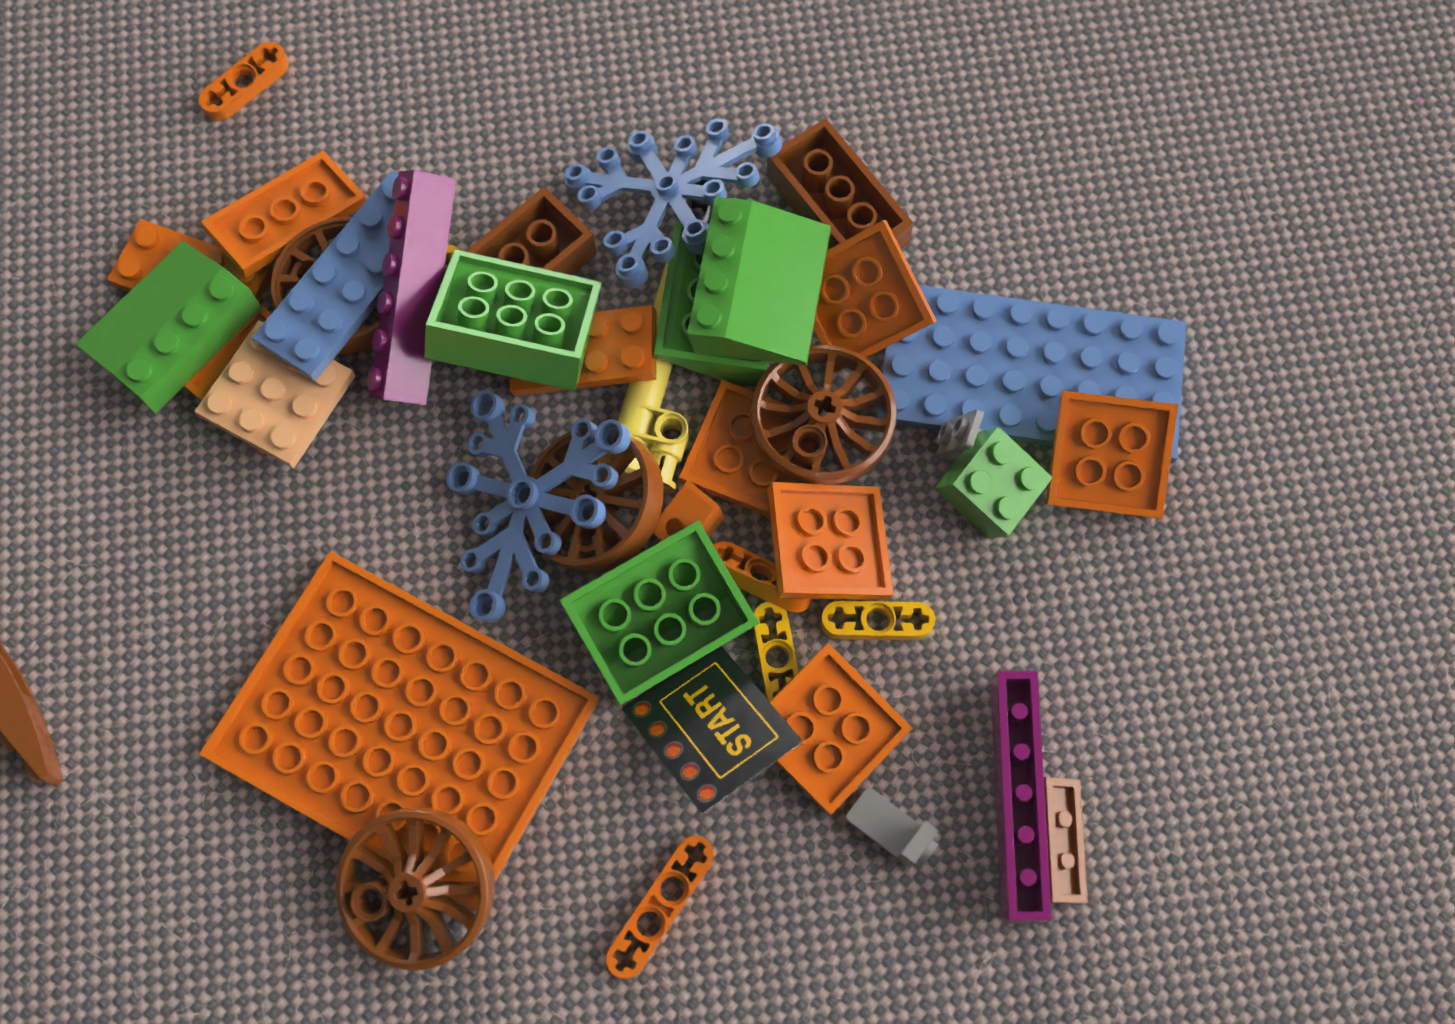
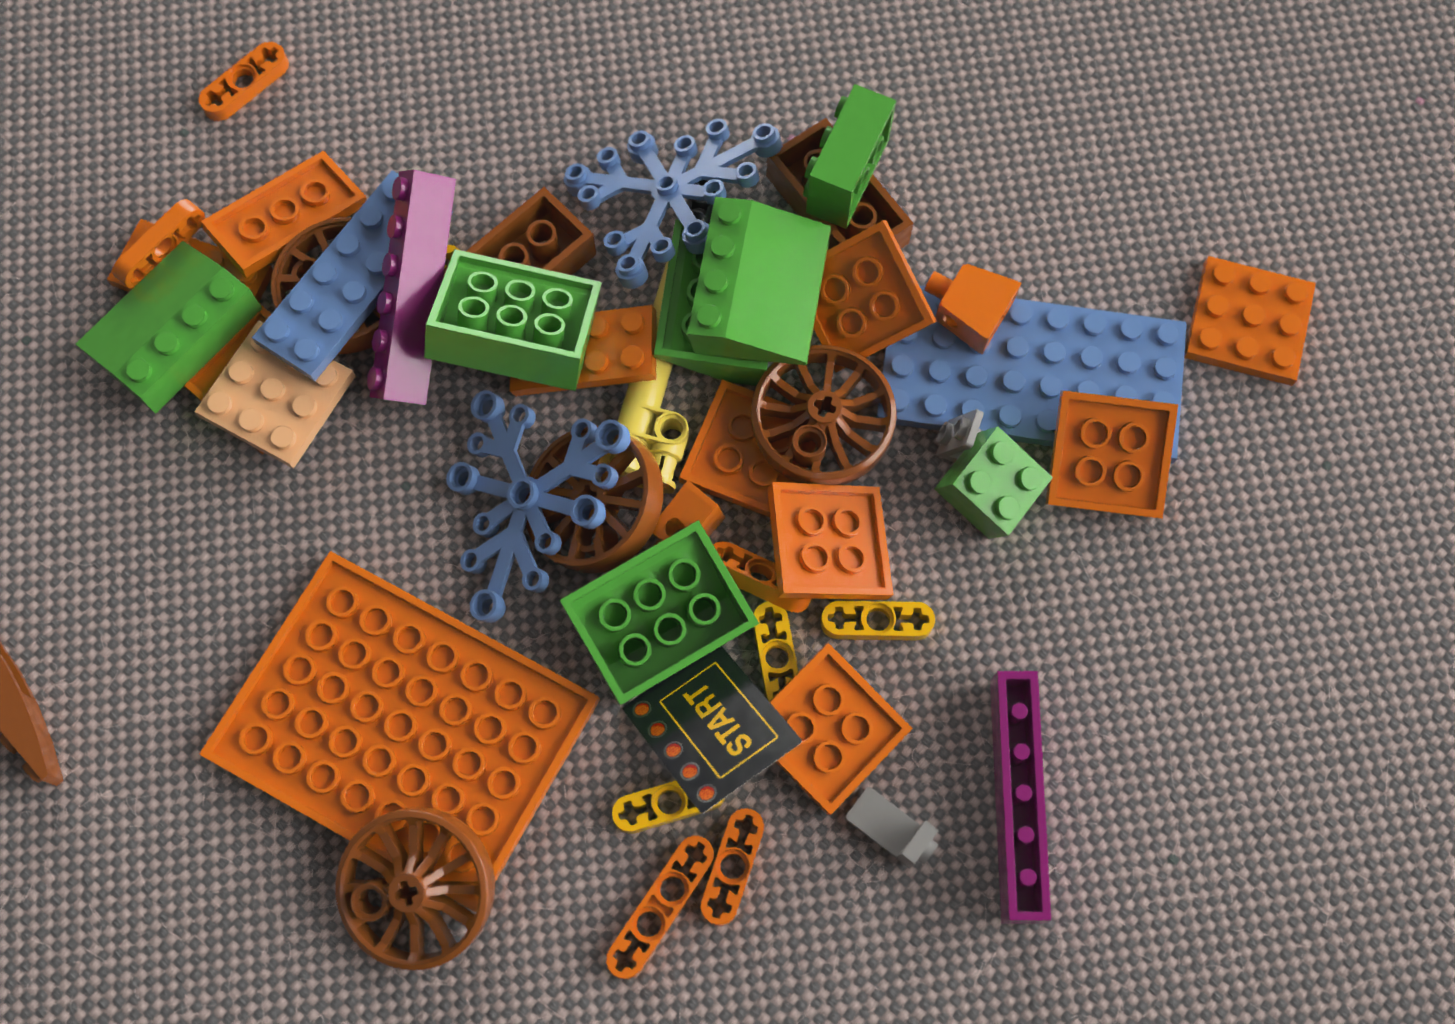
(157, 242): none -> orange beam
(643, 822): none -> yellow beam
(752, 840): none -> orange beam
(848, 155): none -> bright green brick
(973, 303): none -> orange torso
(1065, 841): plate -> none
(1250, 320): none -> orange plate

